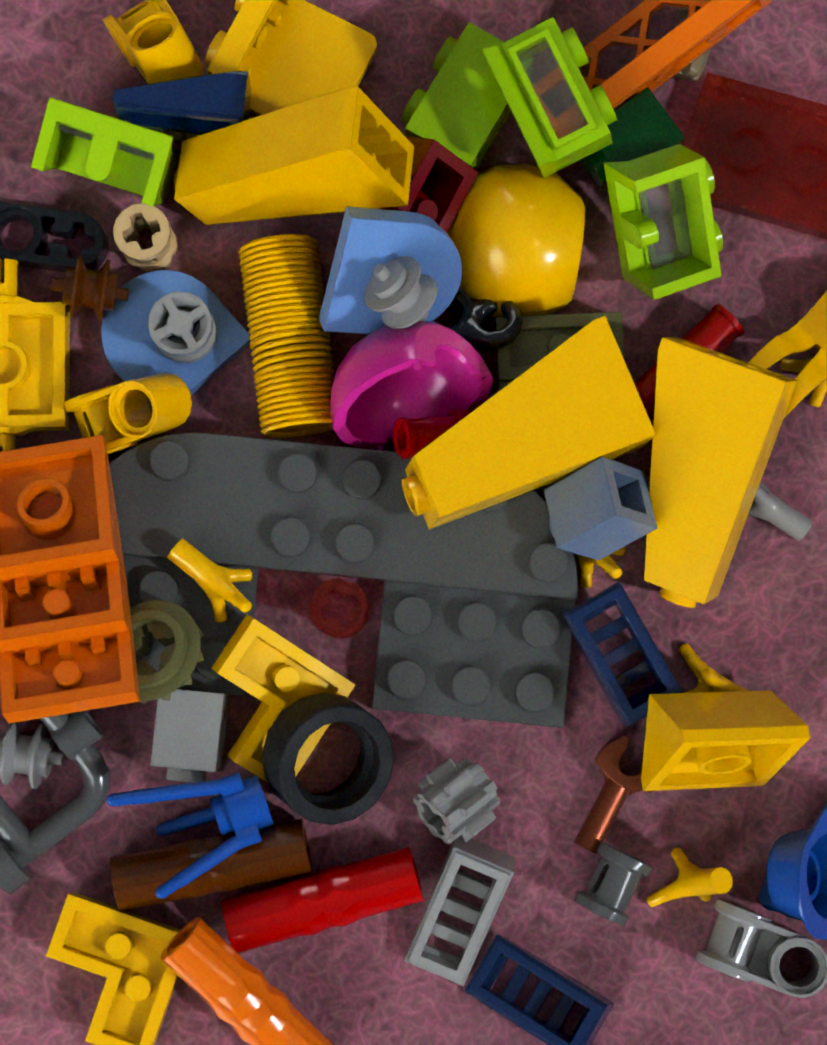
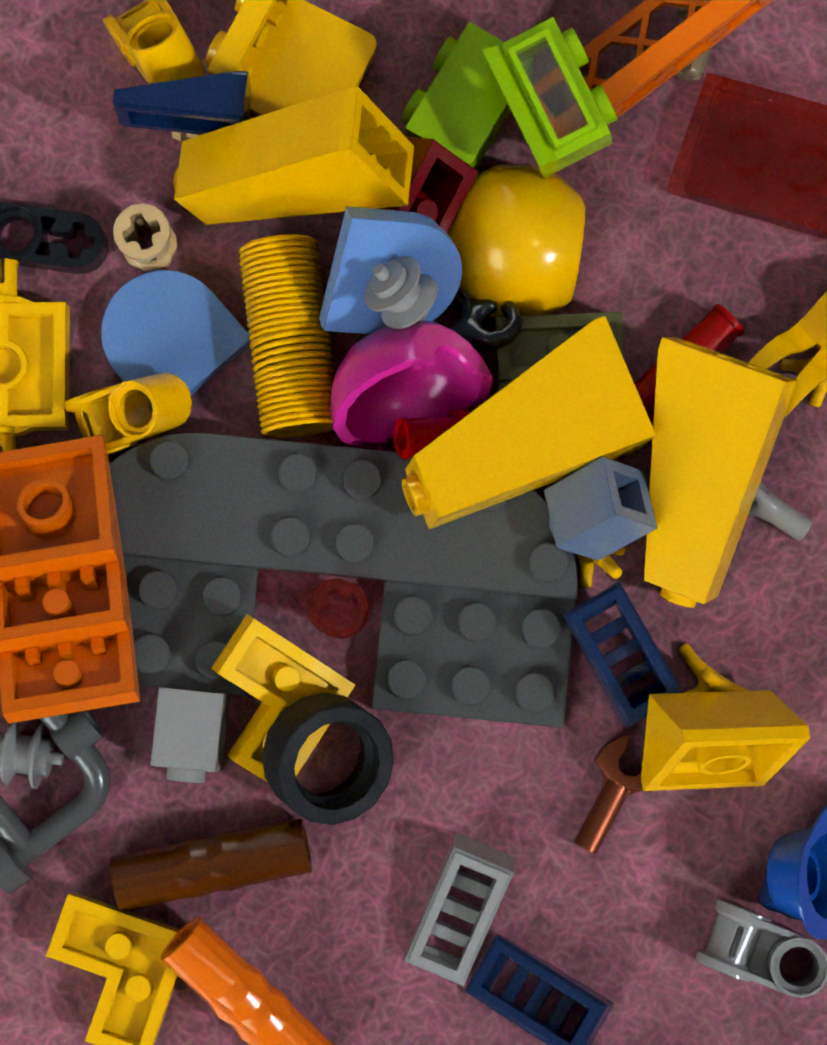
(90, 289): reddish brown wheel -> none
(106, 151): lime window -> none
(172, 628): olive gear -> none
(176, 316): light grey wheel -> none
(212, 578): yellow bar -> none
(237, 809): blue plant -> none
(322, 900): red axle -> none
(456, 800): light grey gear -> none
(613, 884): dark grey bush -> none
(639, 131): dark green brick -> none
(665, 220): lime window -> none
(692, 881): yellow bar -> none

